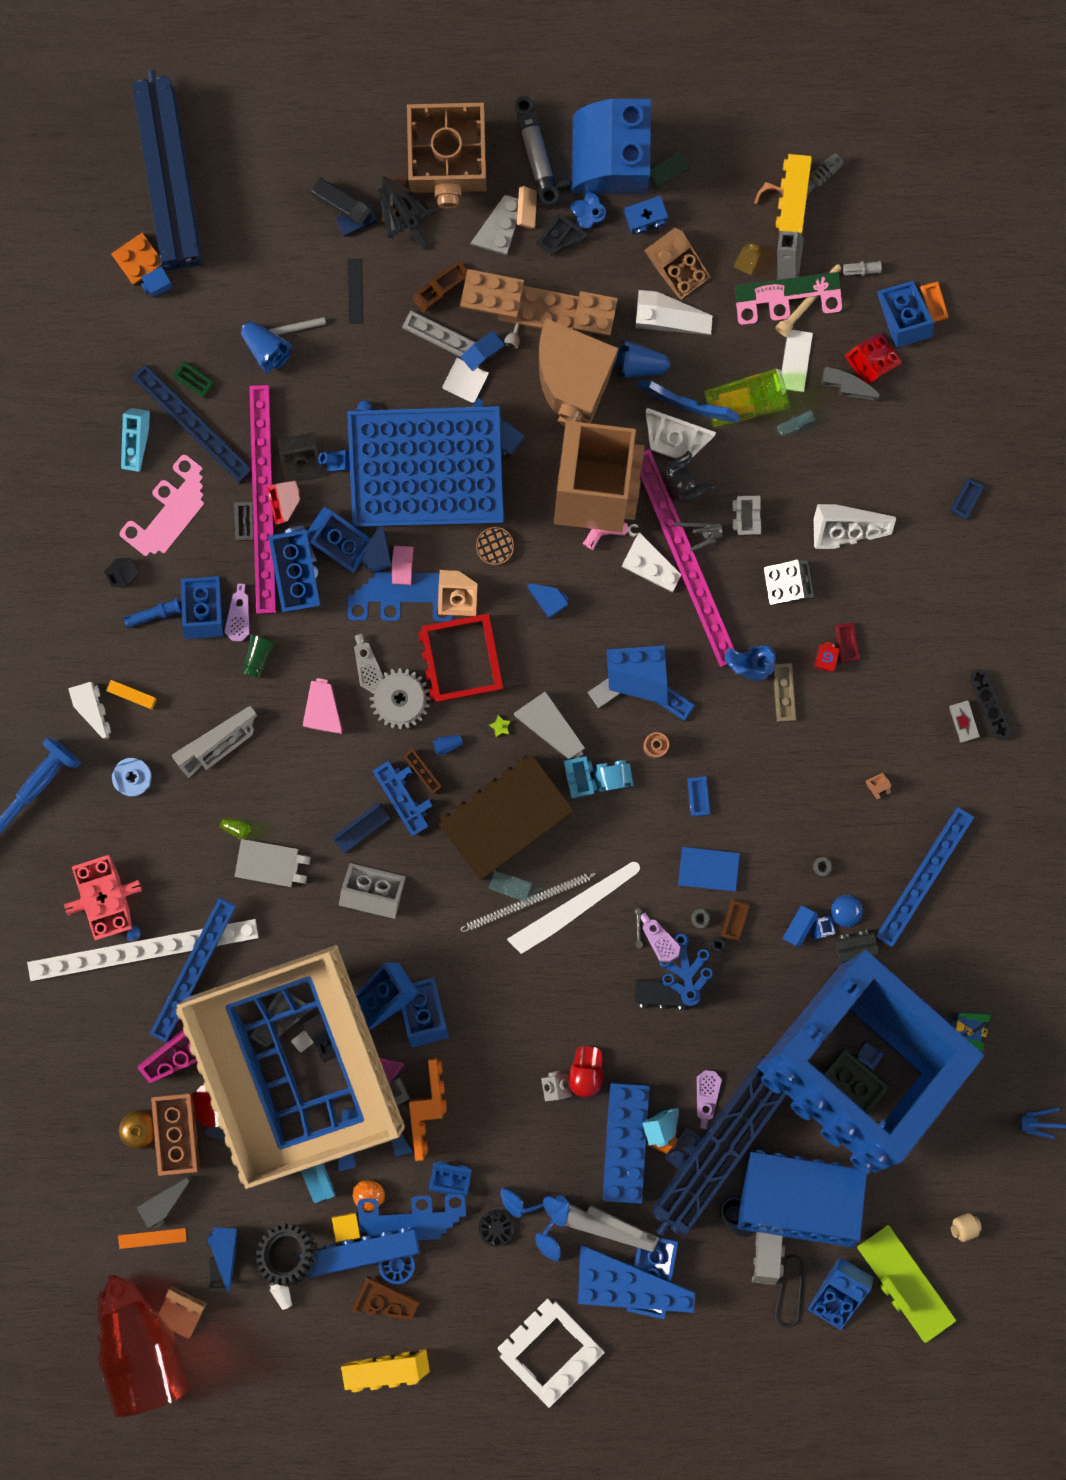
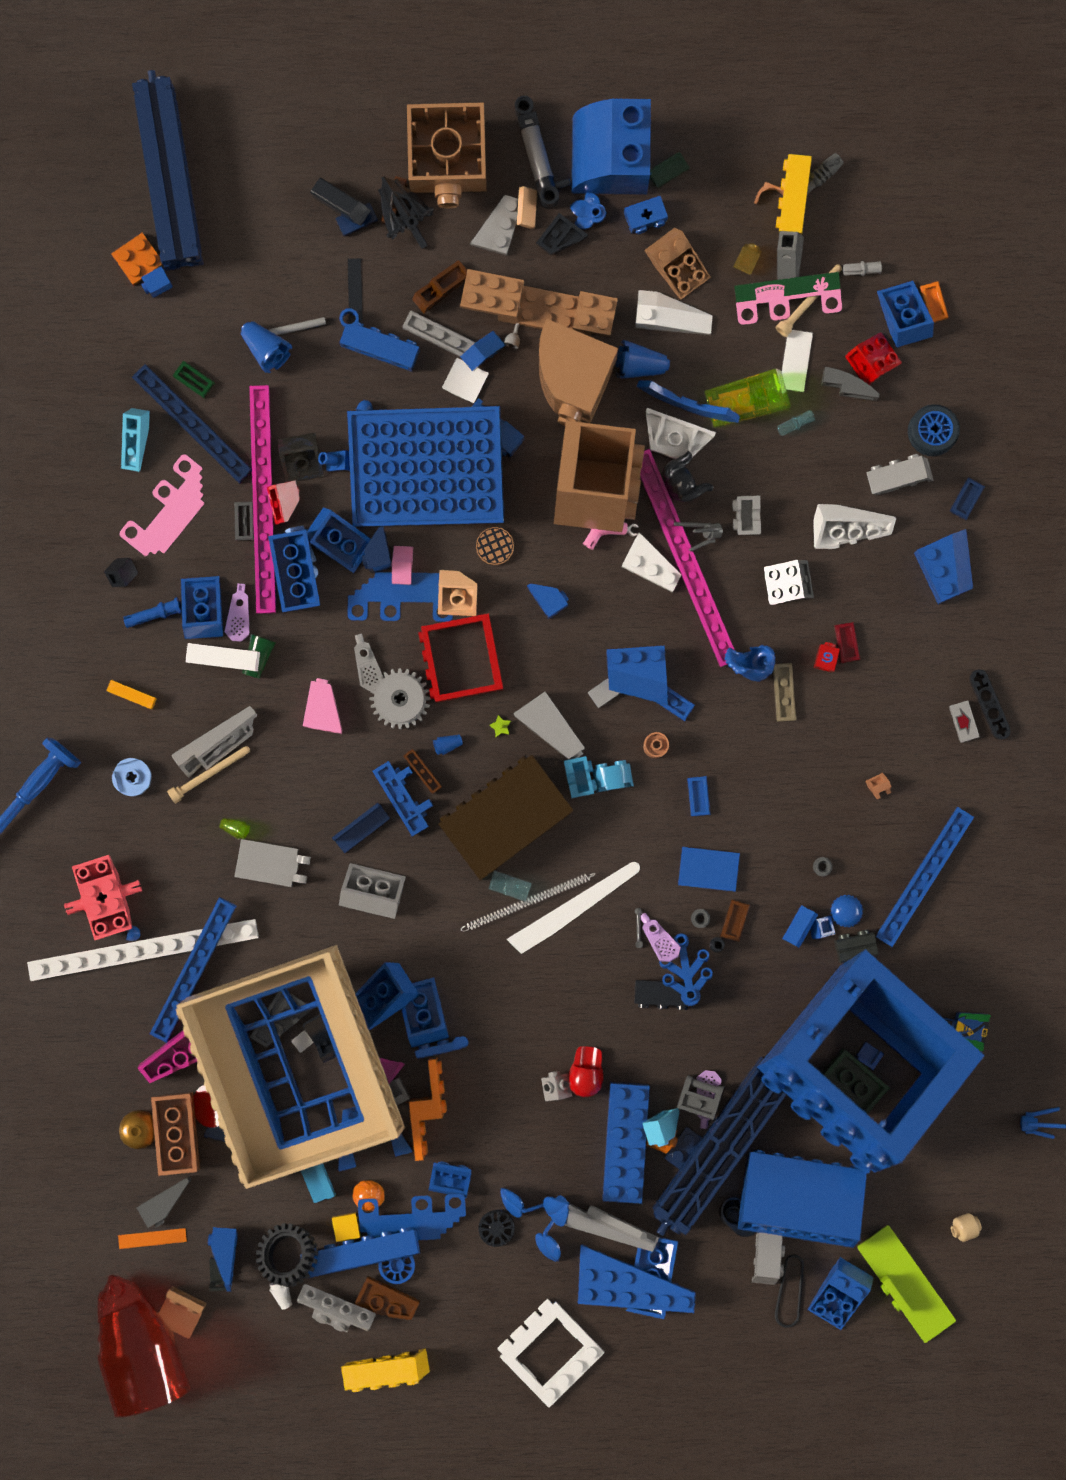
(87, 704): white slope -> none
(177, 793): none -> tan piece
(222, 657): none -> white tile
(334, 1310): none -> light grey bracket
(378, 345): none -> blue hinge
(443, 1047): none -> blue hinge
(698, 1103): none -> dark grey plate
(899, 474): none -> light grey wedge
(942, 421): none -> wheel
(947, 566): none -> blue wedge

